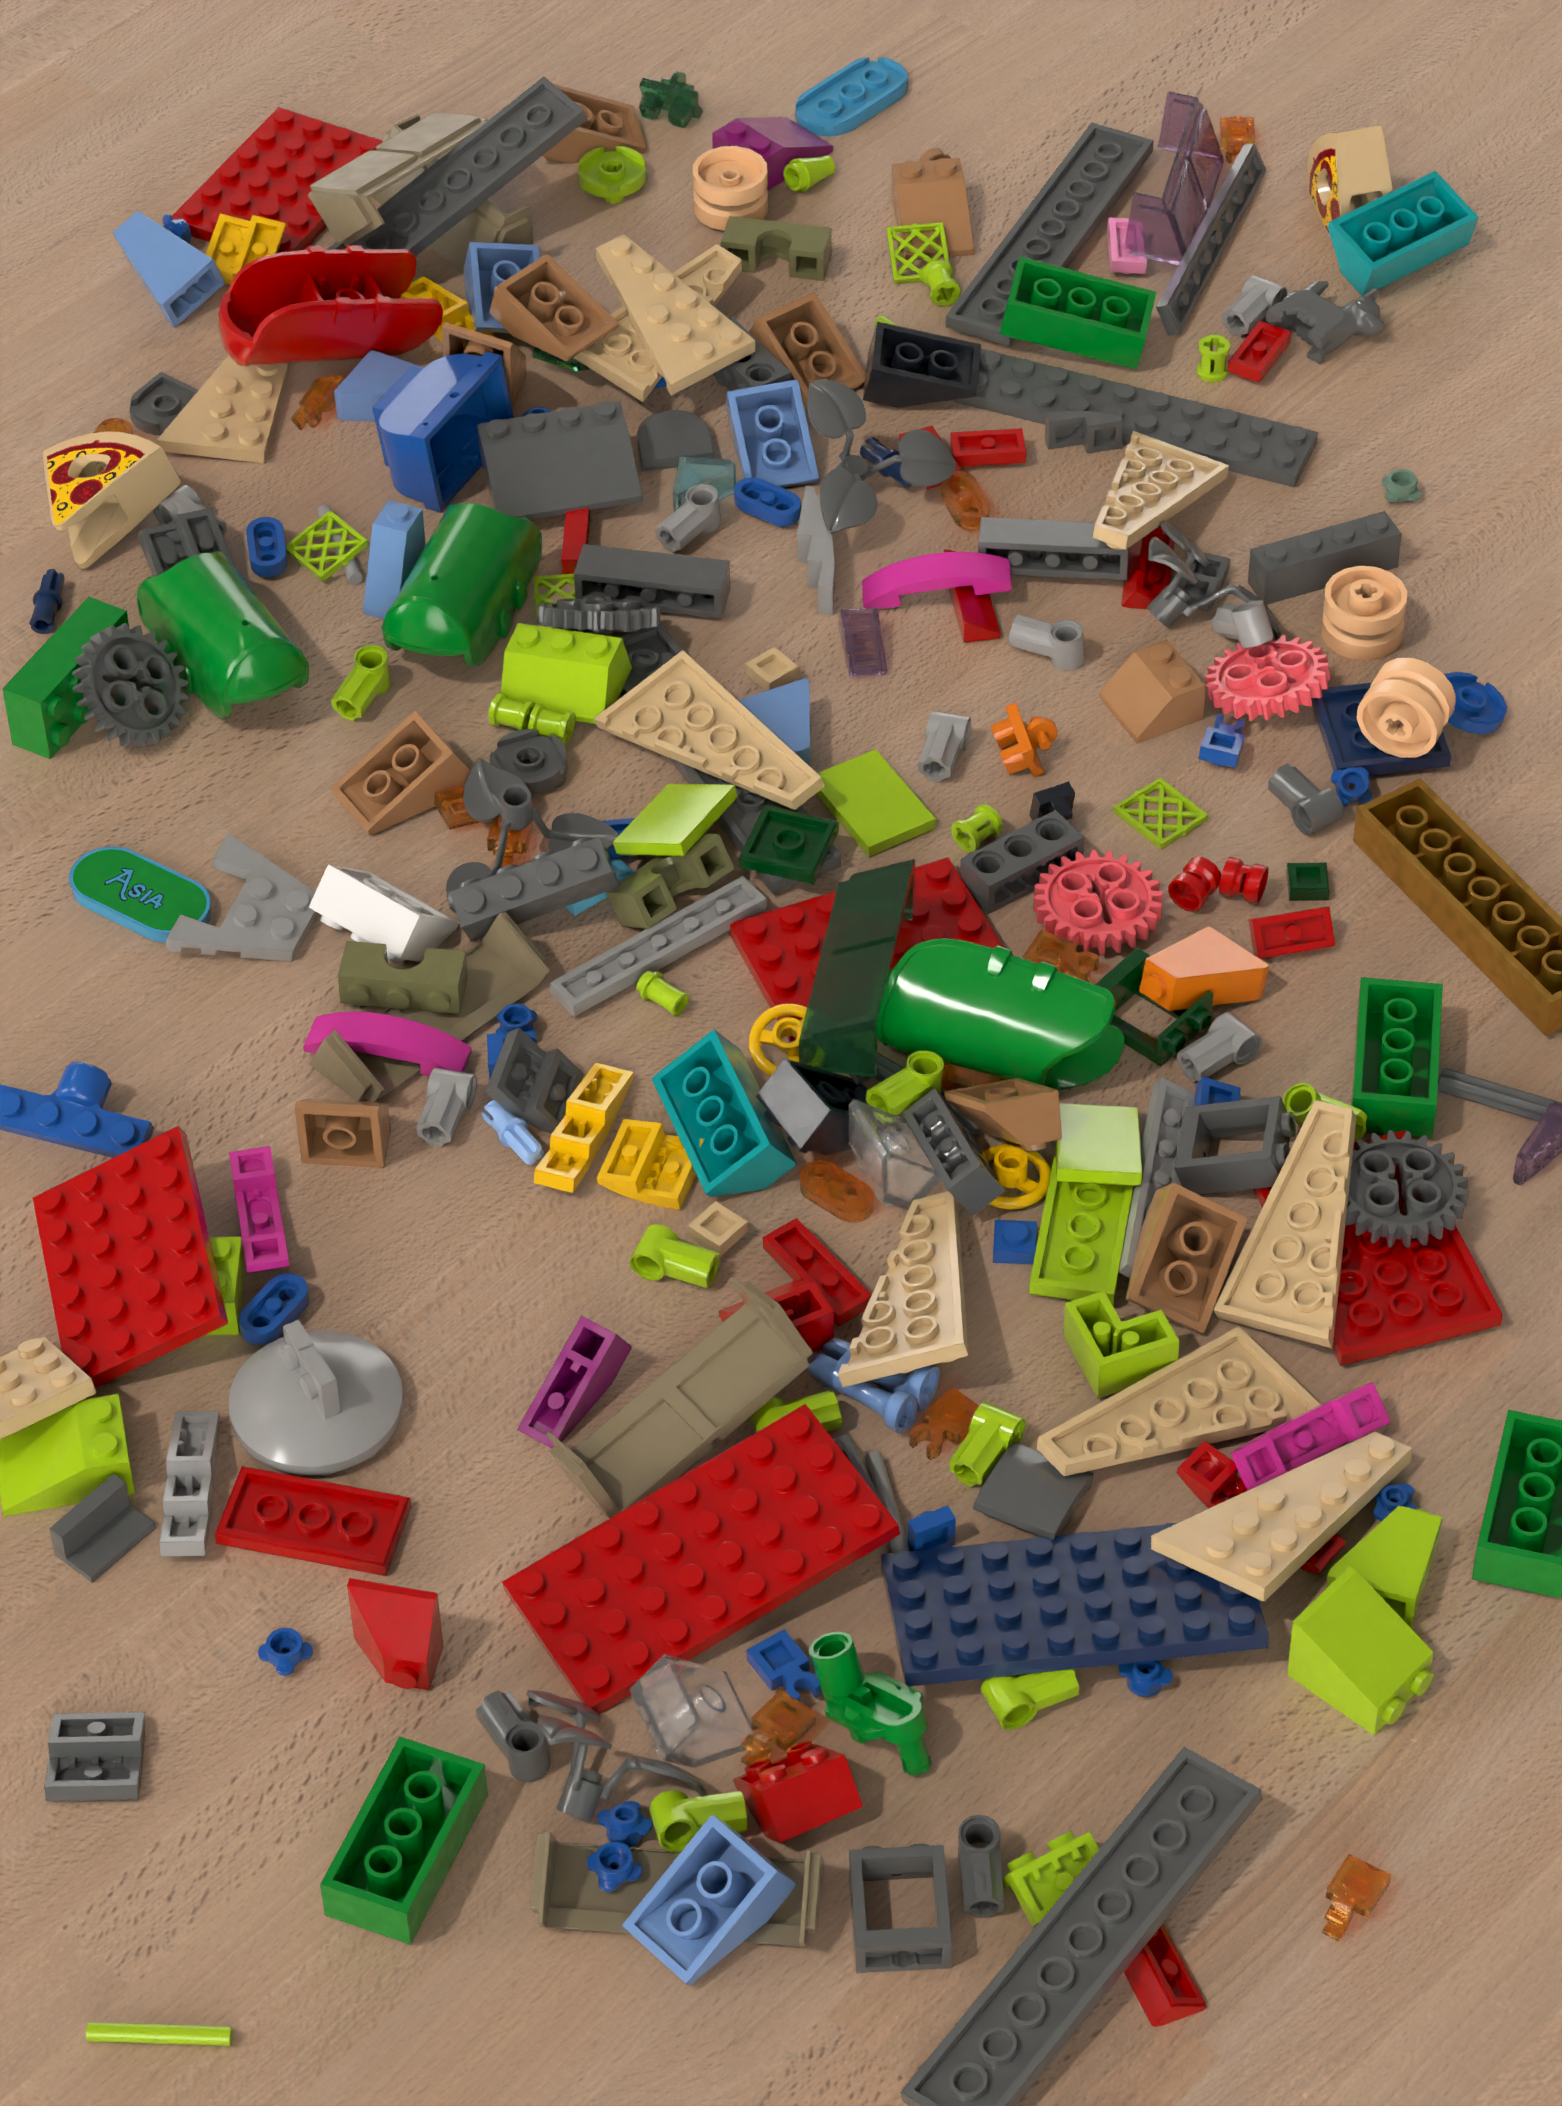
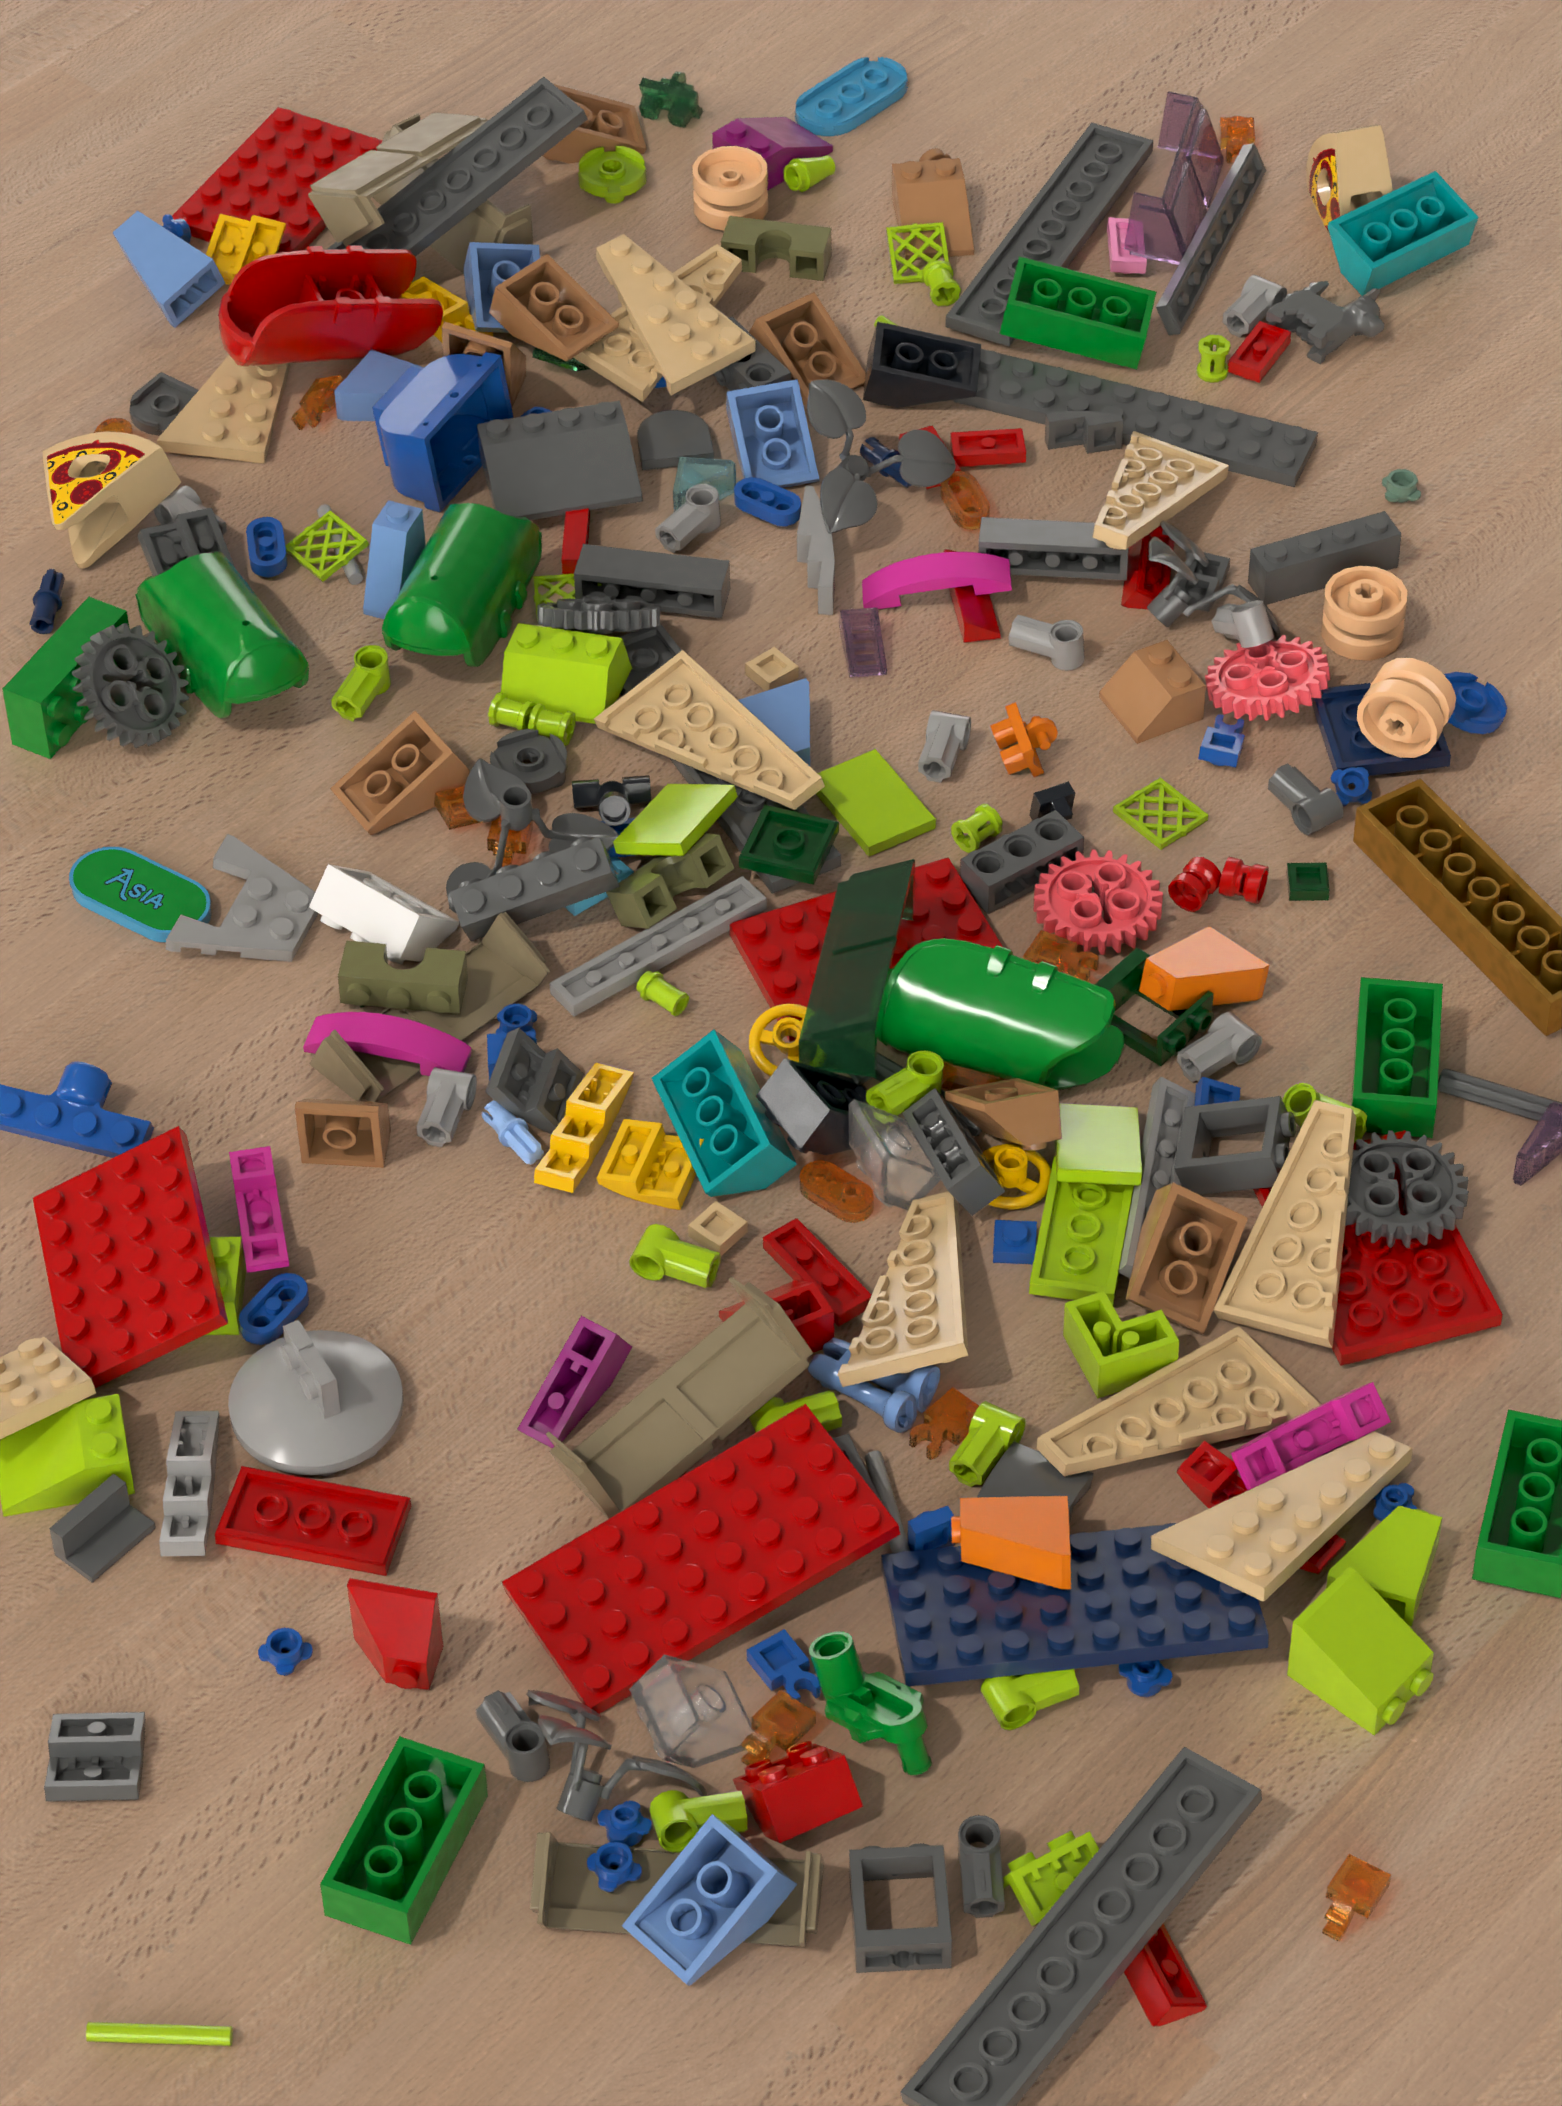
(612, 796): none -> black bar
(1017, 1537): none -> orange slope
(1292, 932): red plate -> none

